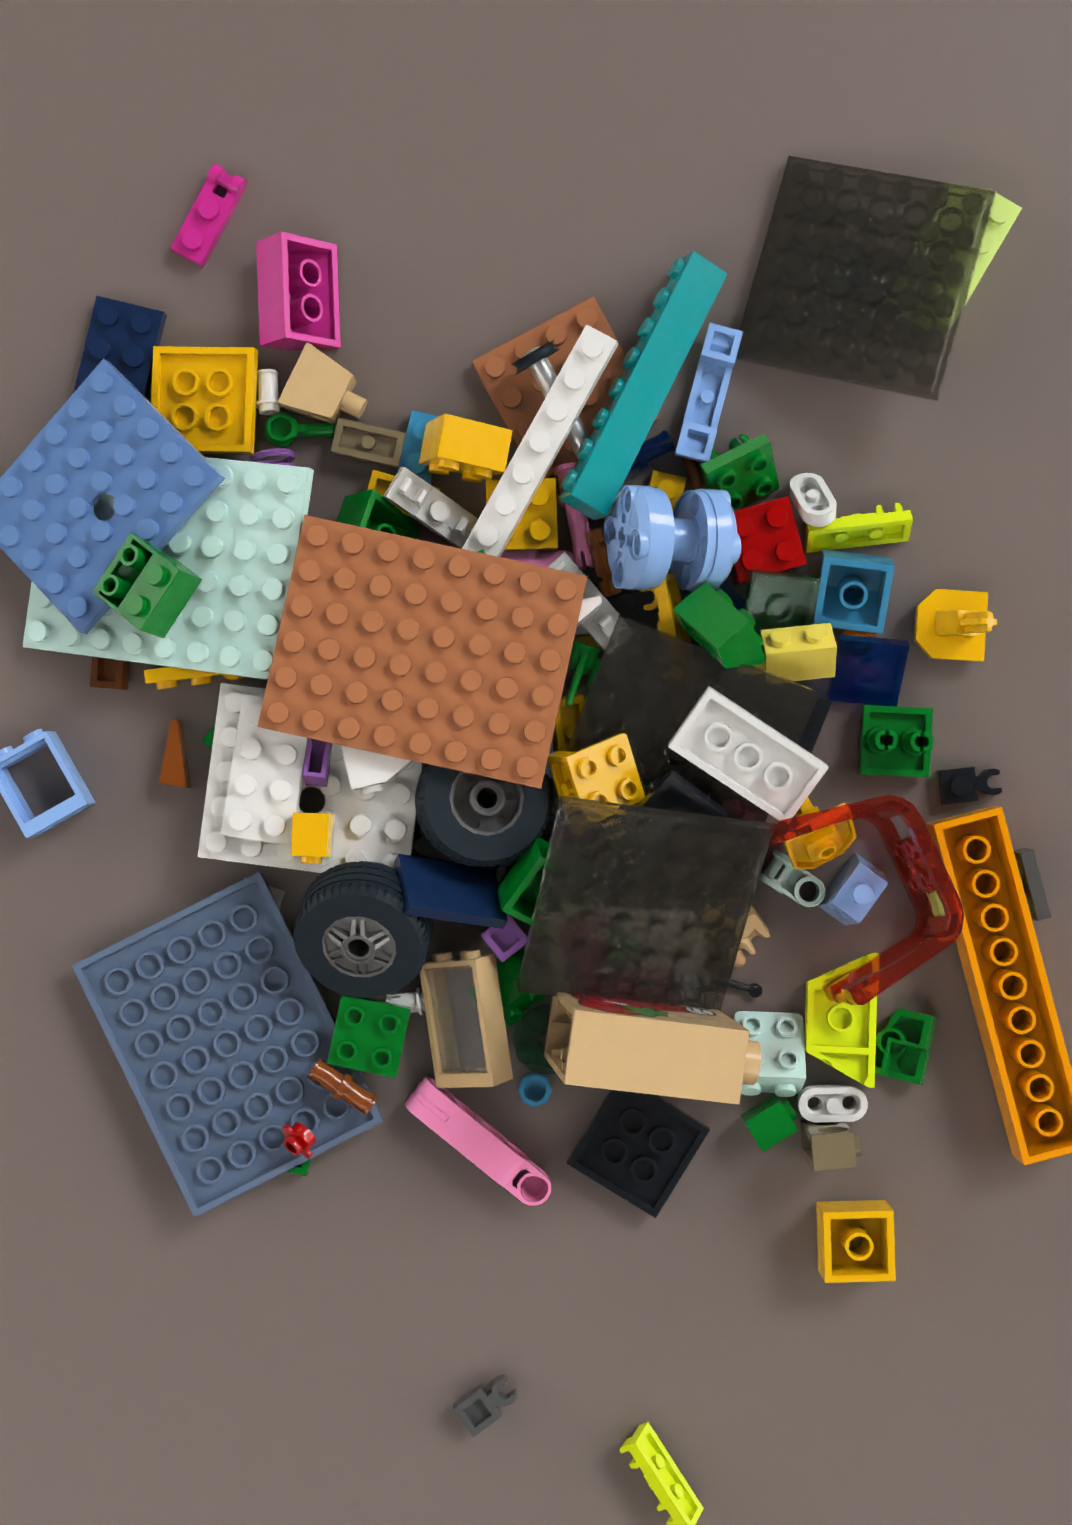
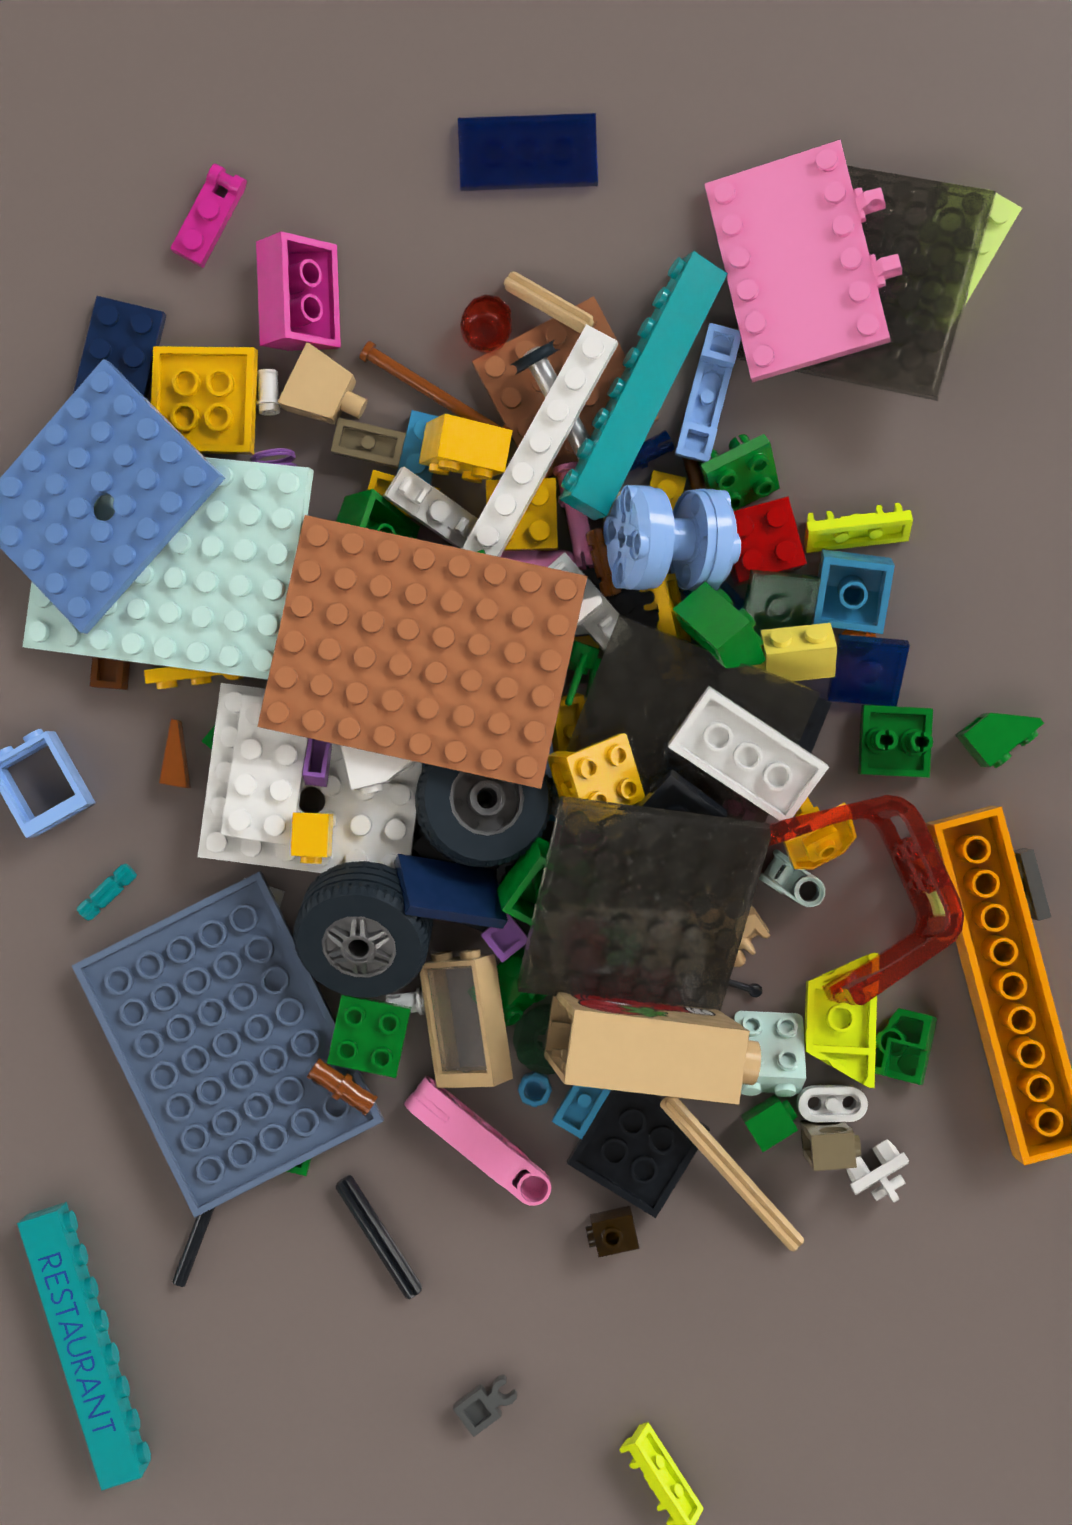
(84, 1345): none -> teal brick
(106, 892): none -> teal axle
(146, 586): green slope -> none
(192, 1248): none -> black bar
(283, 430): green plate -> none
(298, 1139): red plate -> none
(379, 1237): none -> black axle
(420, 384): none -> dark orange bar
(486, 323): none -> clear red hair
(528, 152): none -> clear blue tile
(547, 302): none -> tan axle
(579, 1109): none -> dark azure plate
(612, 1231): none -> dark brown brick
(732, 1172): none -> tan axle
(800, 260): none -> bright pink hinge
(813, 499): white plate -> none
(854, 891): light blue torso -> none
(856, 1241): yellow brick -> none
(890, 1162): none -> white hips
(953, 624): yellow piece -> none
(962, 785): black plate -> none
(995, 734): none -> green slope

